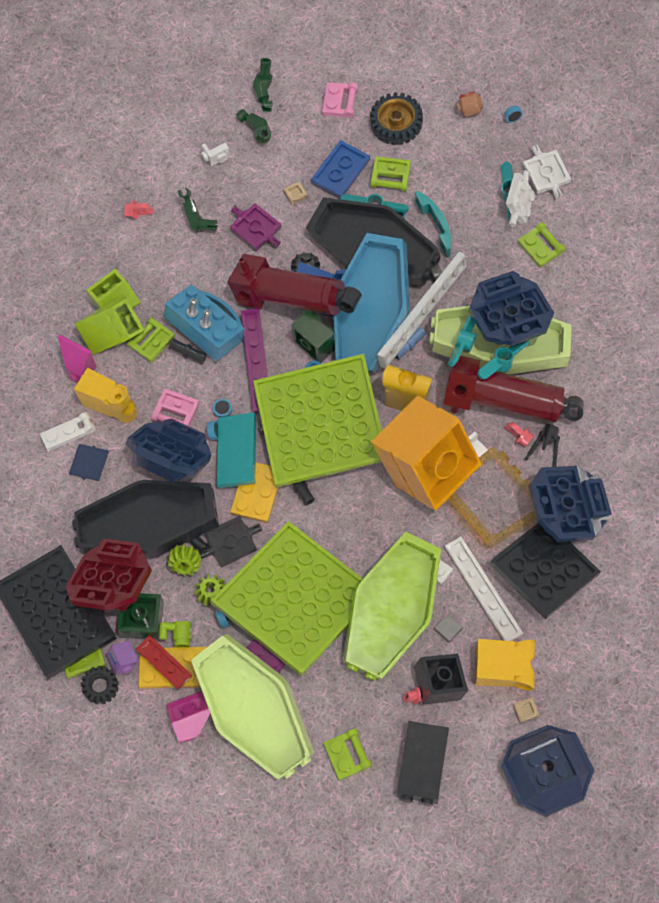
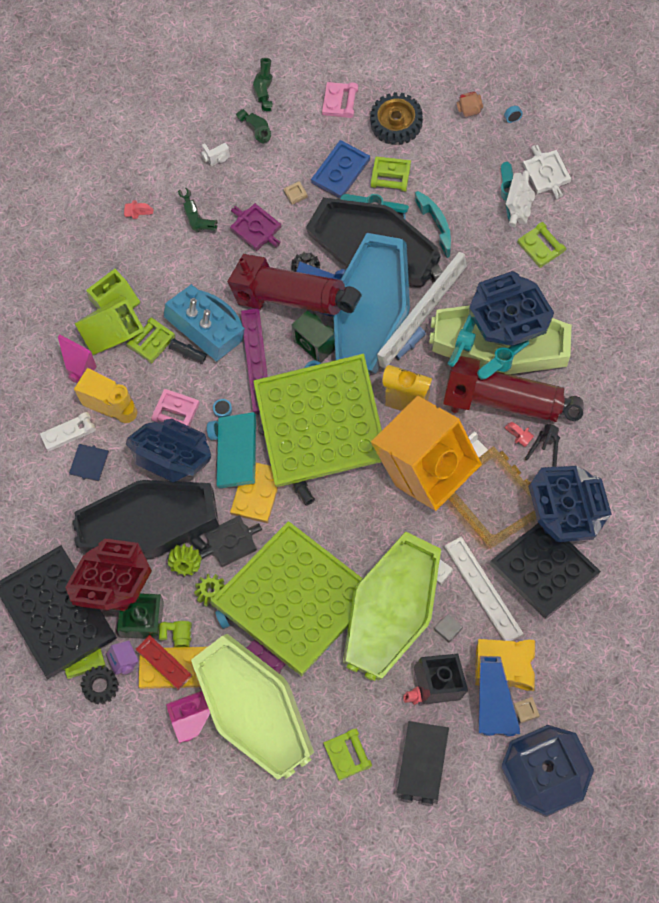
(496, 703): none -> blue slope

